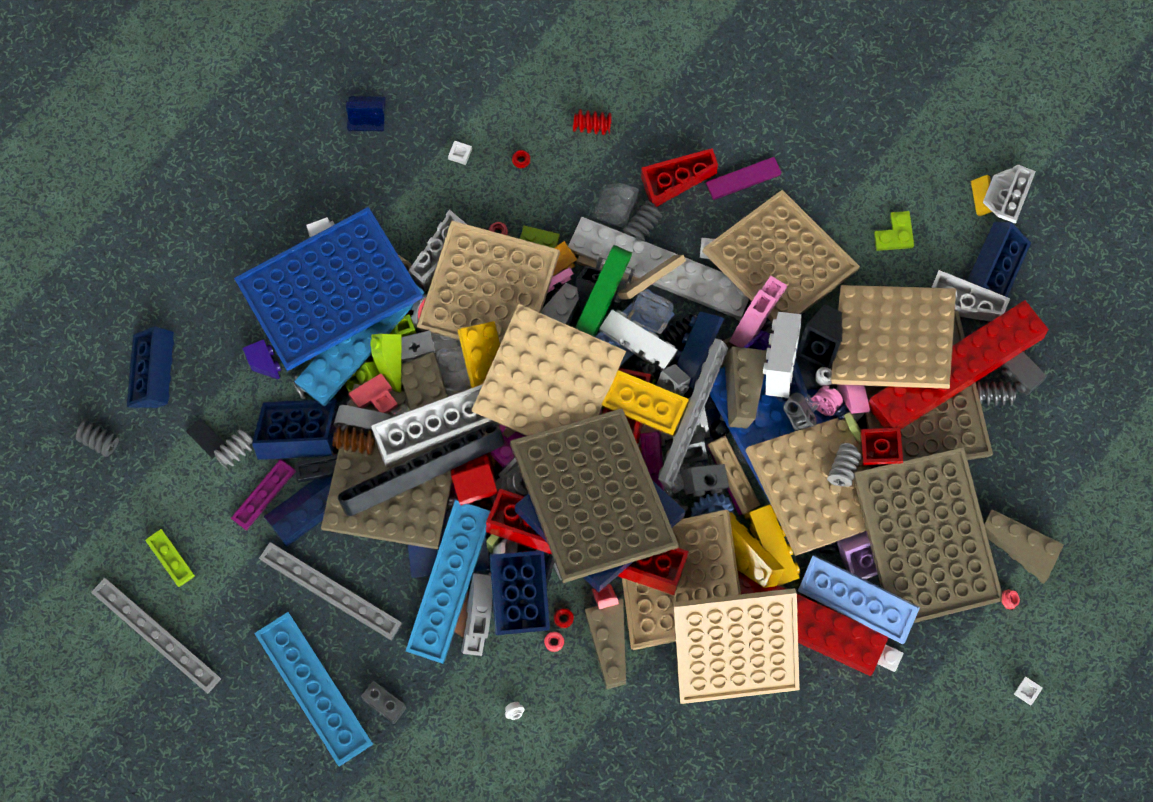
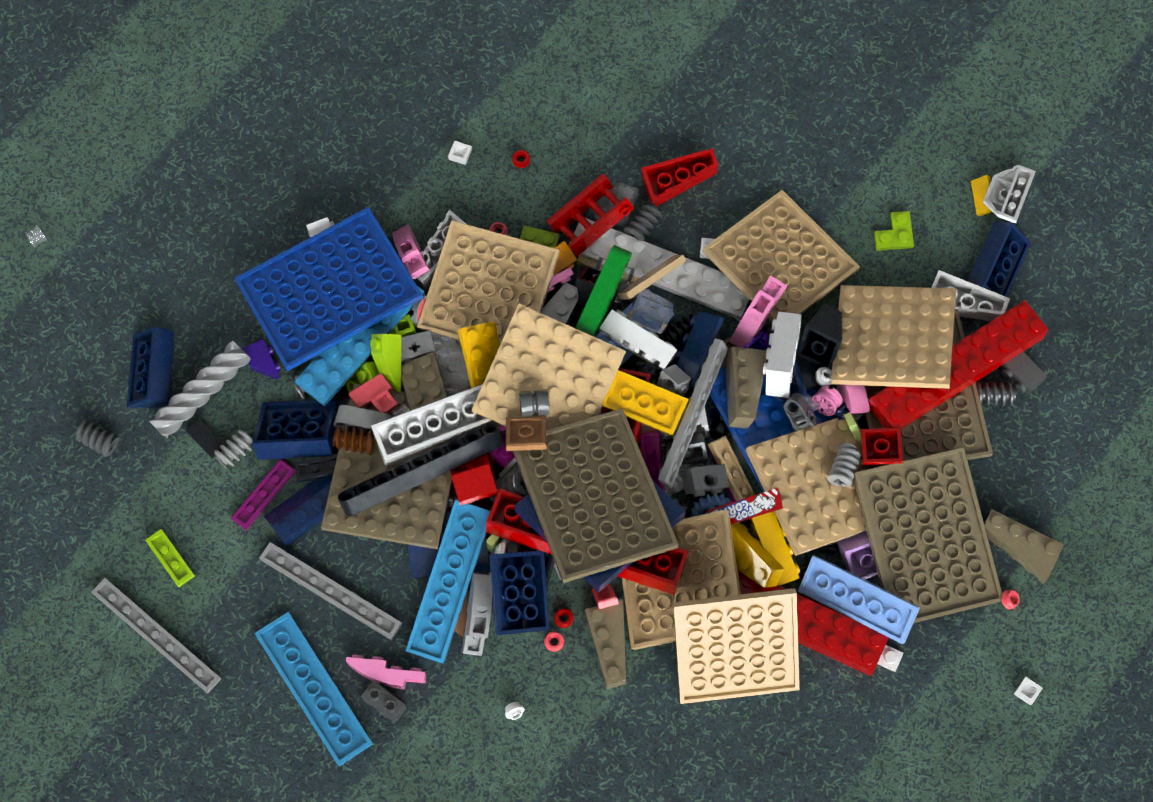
(35, 236): none -> clear wheel
(198, 391): none -> light grey piece
(366, 113): clear blue bracket -> none
(376, 670): none -> bright pink slope
(410, 251): none -> bright pink slope
(525, 433): none -> medium nougat tile
(534, 403): none -> dark grey wheel
(578, 205): none -> red fence
(592, 122): red piece -> none
(743, 178): magenta tile -> none
(752, 506): none -> sticker

